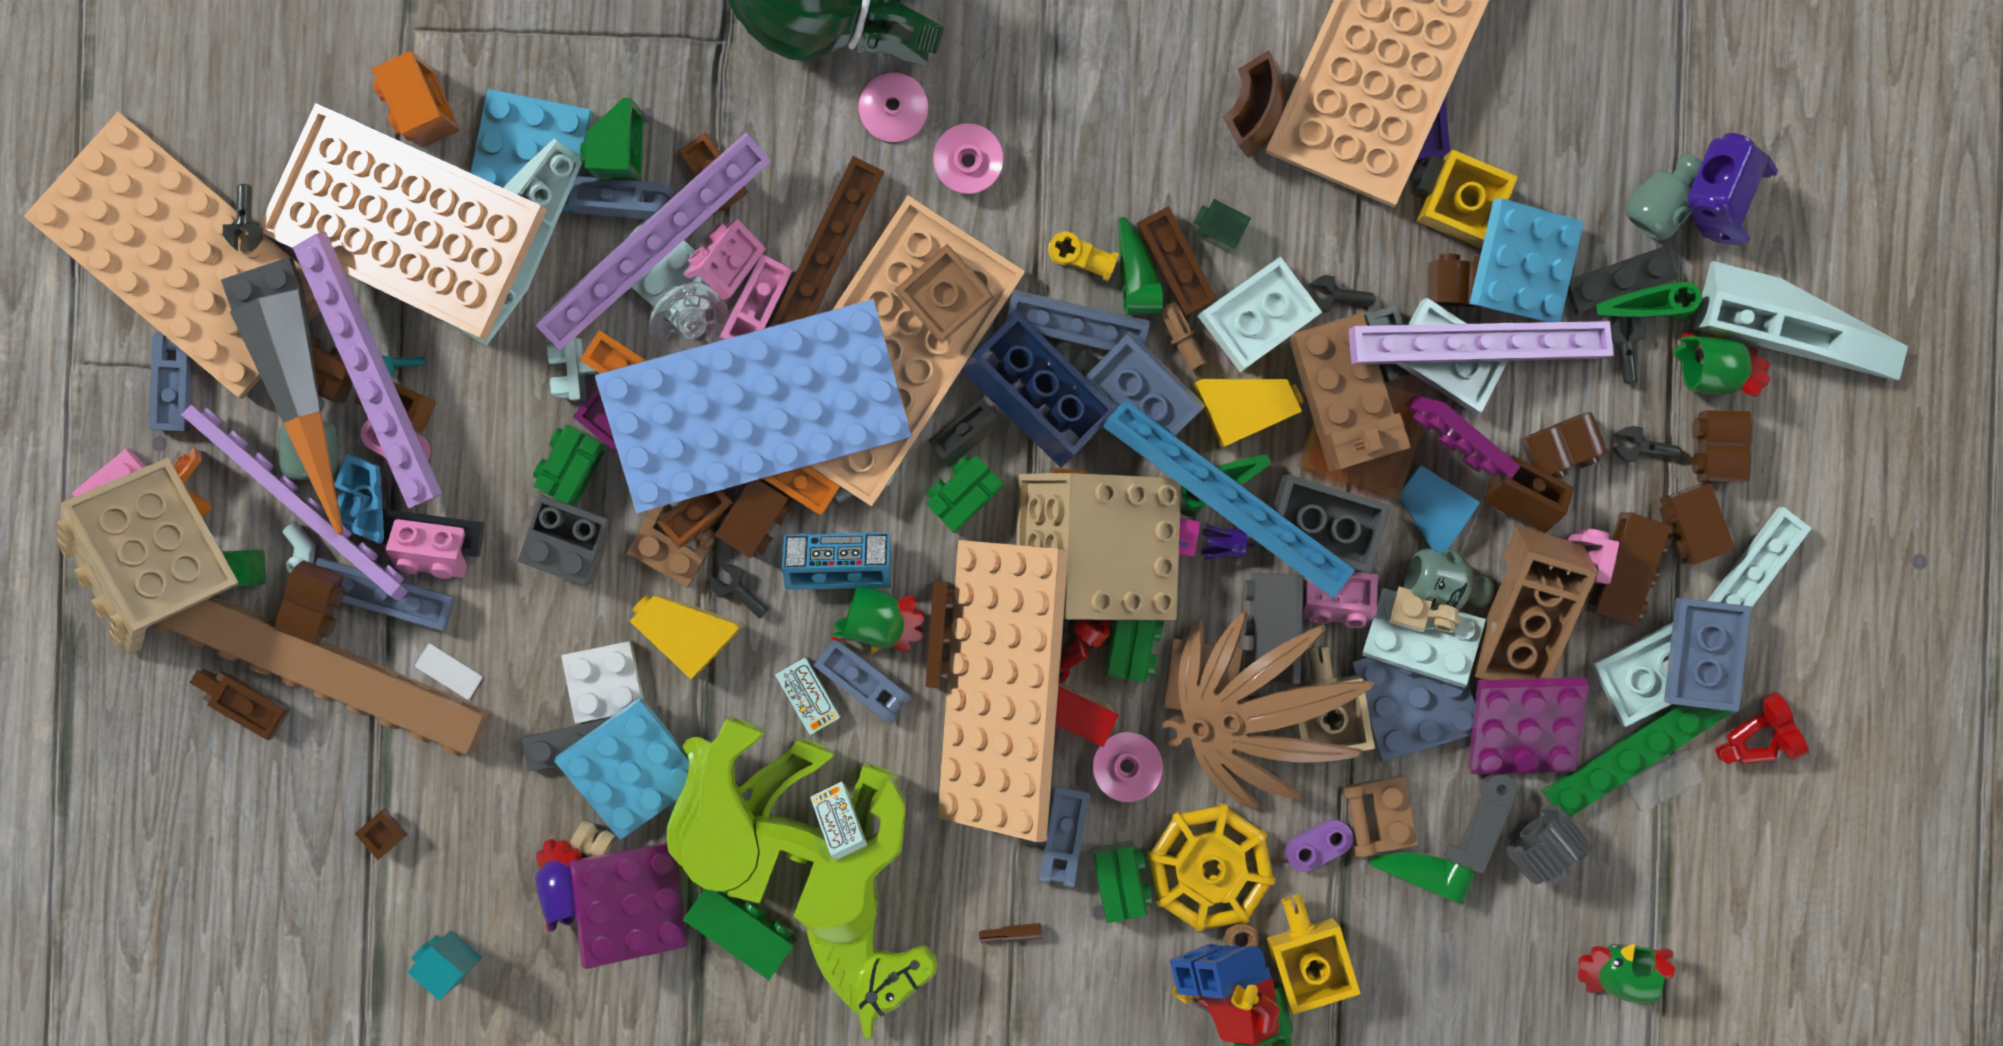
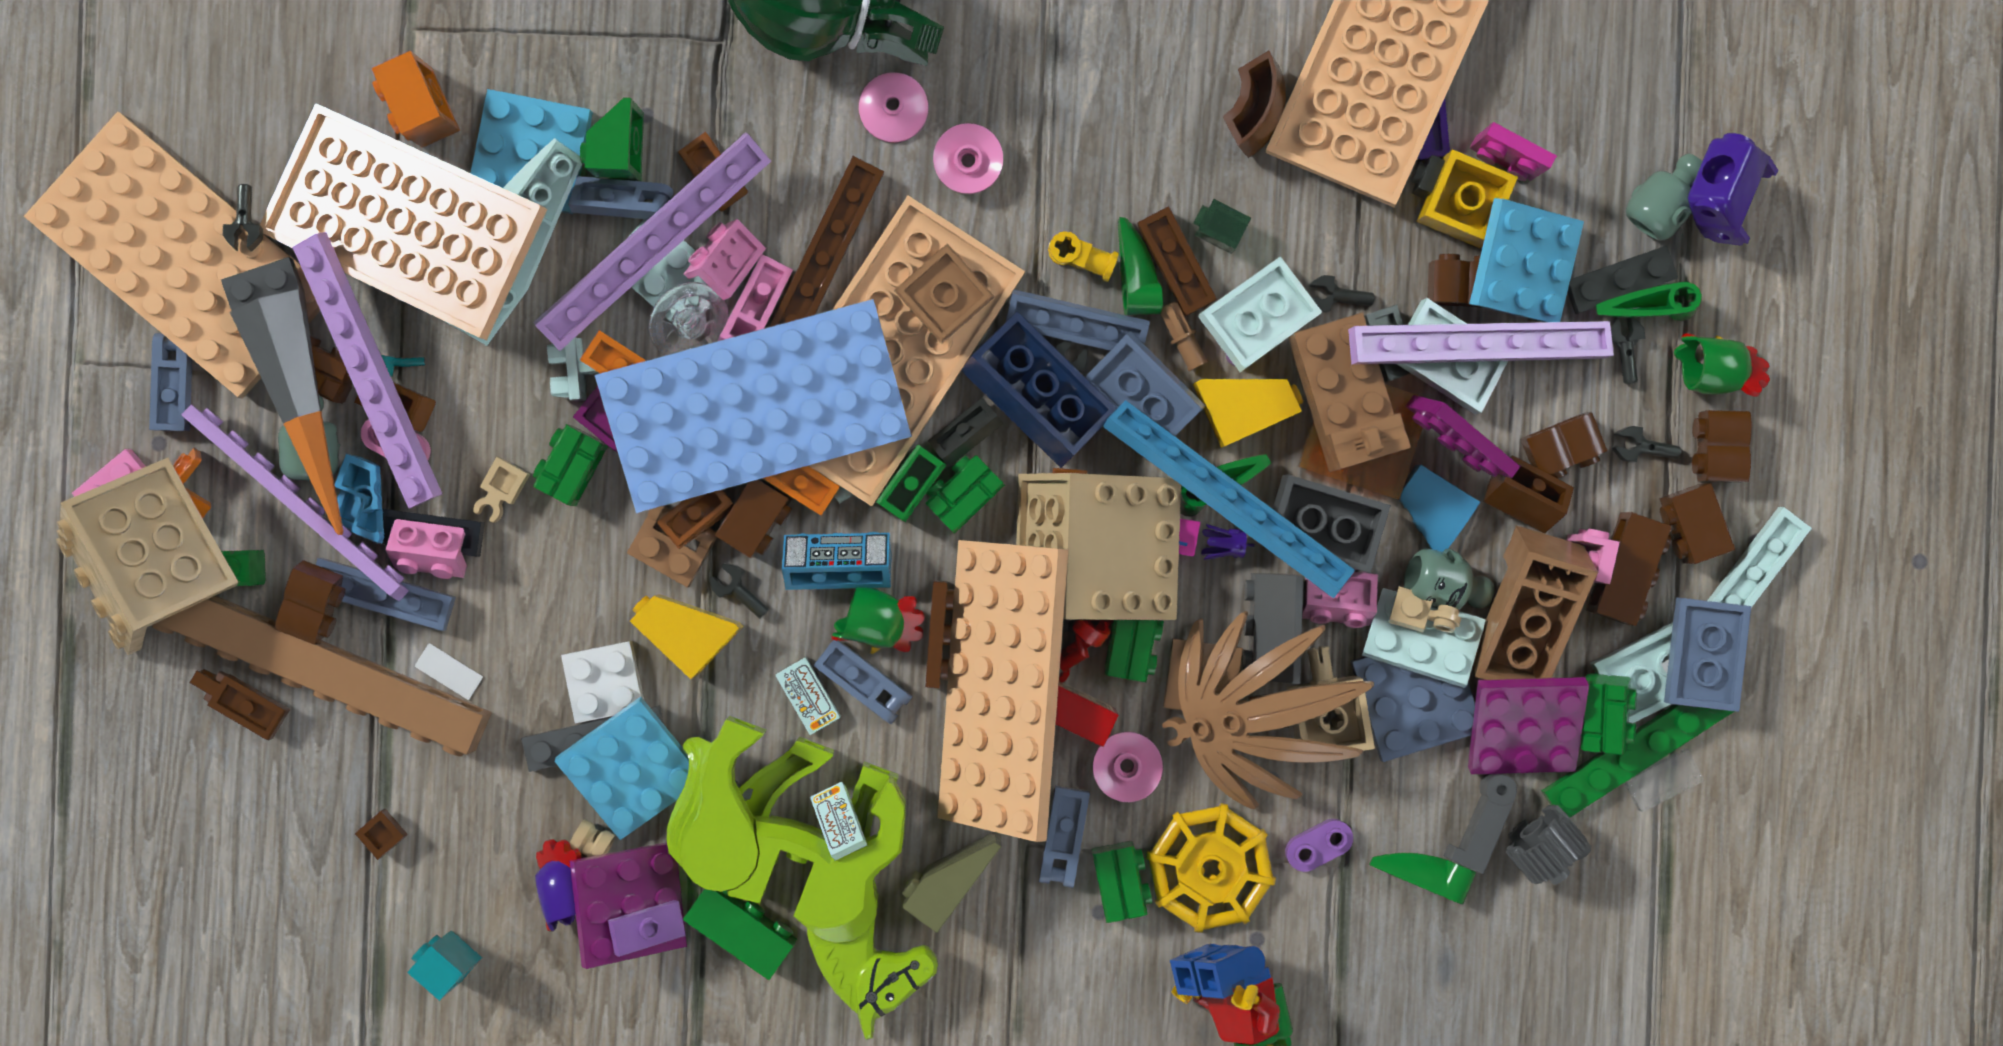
(303, 546): light aqua arm -> none
(503, 484): none -> tan plate
(565, 541): dark grey slope -> none
(646, 928): none -> medium lavender plate
(911, 483): none -> green brick
(944, 883): none -> olive slope
(1012, 933): reddish brown piece -> none
(1240, 928): medium nougat plate -> none
(1306, 942): yellow brick -> none
(1391, 813): medium nougat plate -> none
(1512, 151): none -> dark pink plate
(1607, 714): none -> green brick
(1626, 971): green piece -> none
(1785, 735): red piece -> none
(1792, 321): light aqua wedge -> none

